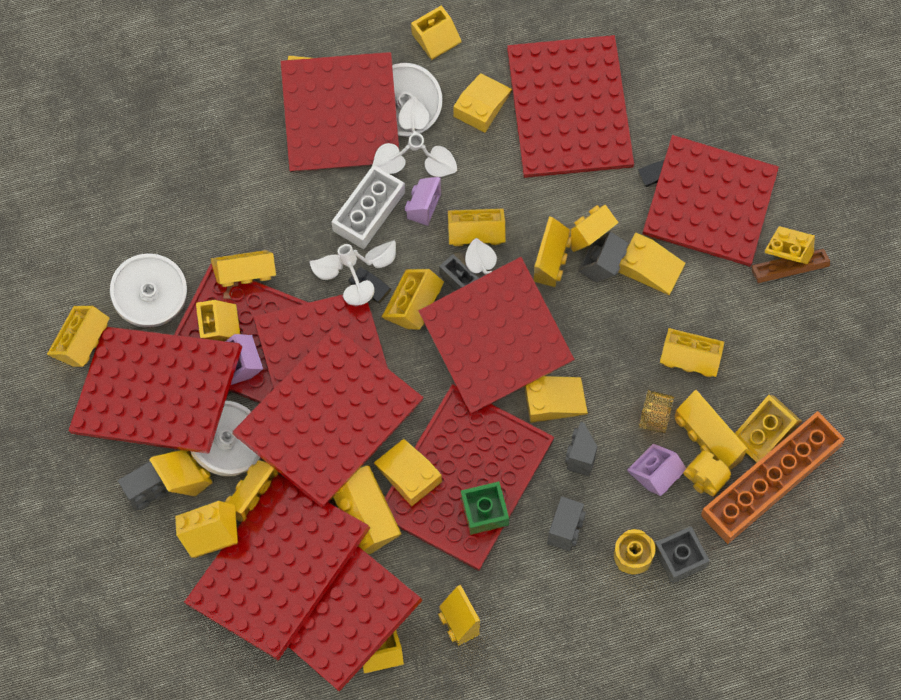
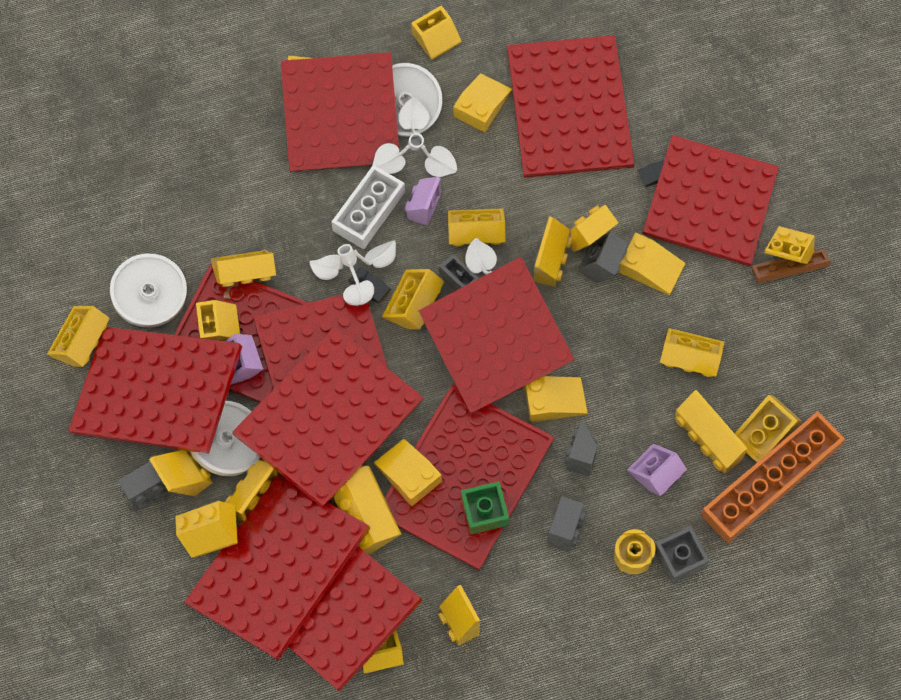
(656, 411): clear yellow brick -> none
(707, 473): yellow brick -> none

